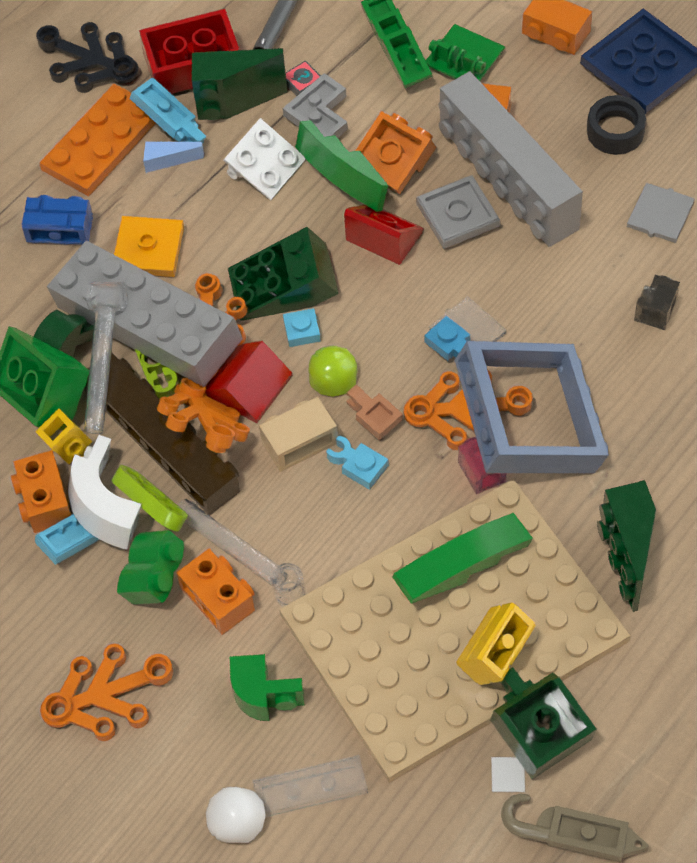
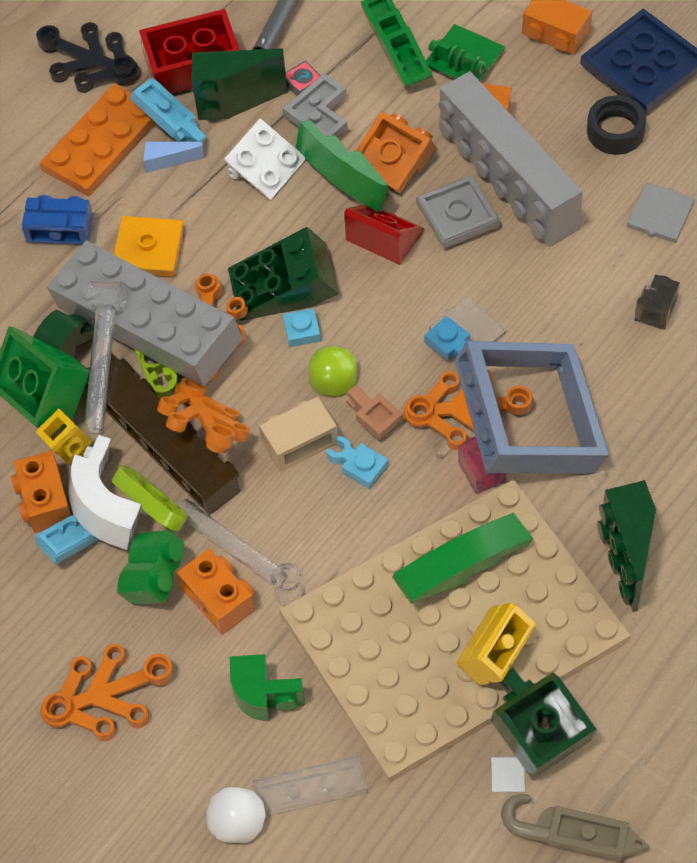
(249, 380): red slope -> none

